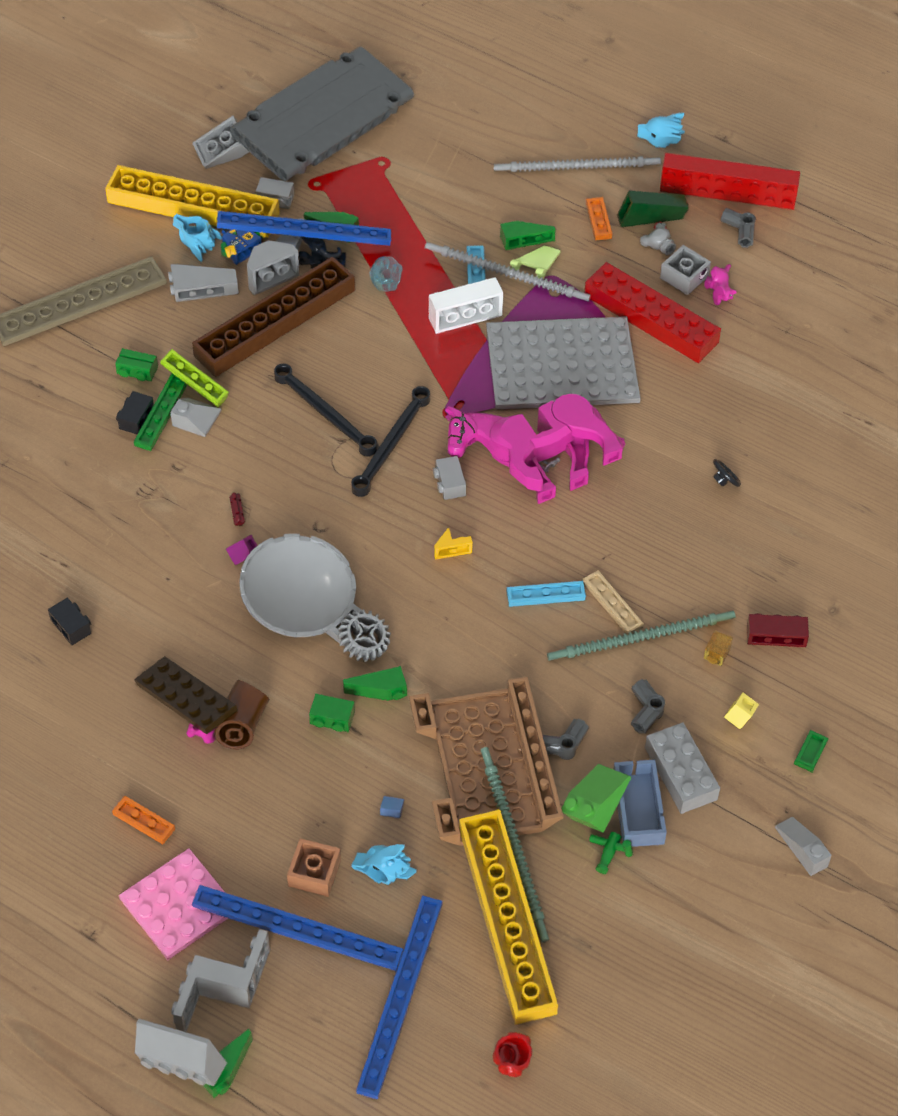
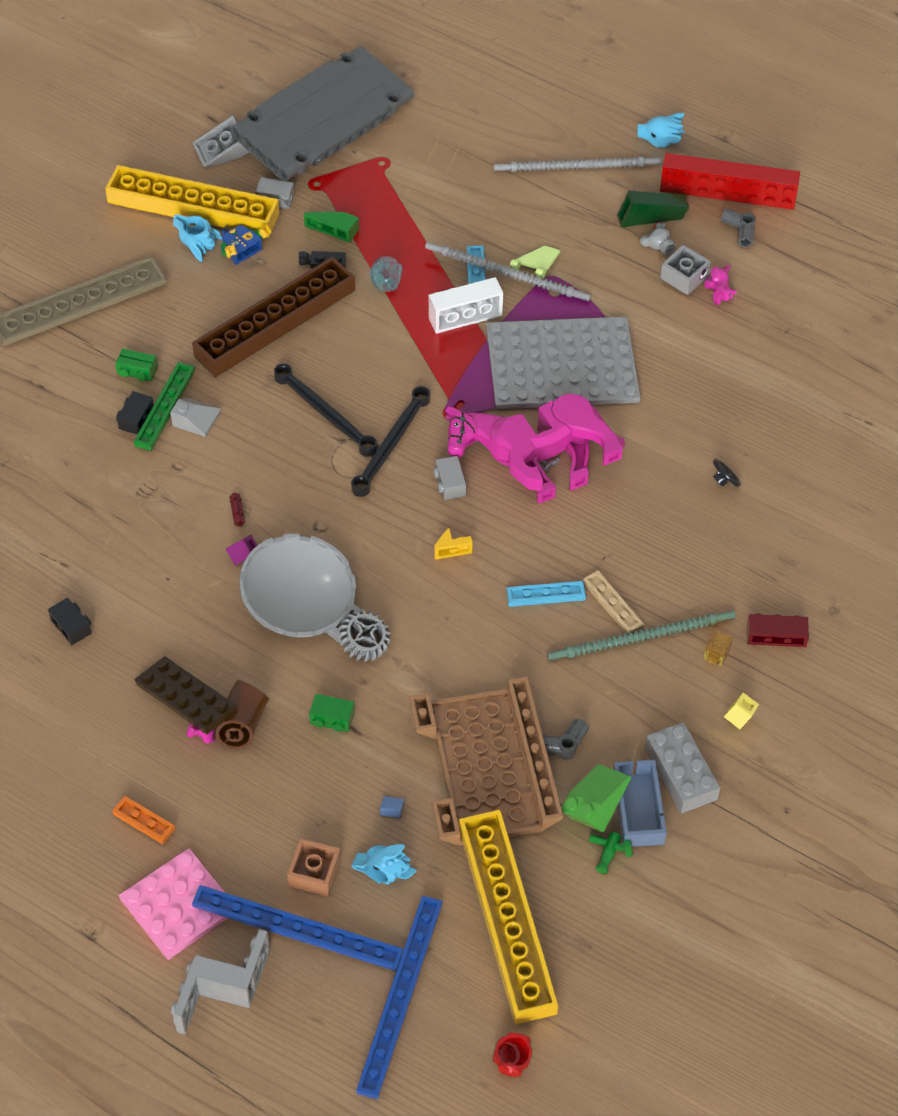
(178, 1053): light grey slope -> none
(194, 378): lime brick -> none
(201, 282): light grey slope -> none
(234, 1056): green slope -> none
(279, 262): light grey slope -> none
(303, 228): blue plate -> none
(381, 685): green slope -> none
(523, 234): green slope -> none
(537, 916): sand green hose -> none
(599, 218): orange plate -> none
(648, 698): dark grey piece -> none
(653, 312): red brick -> none
(804, 845): light grey slope -> none
(811, 751): green tile -> none

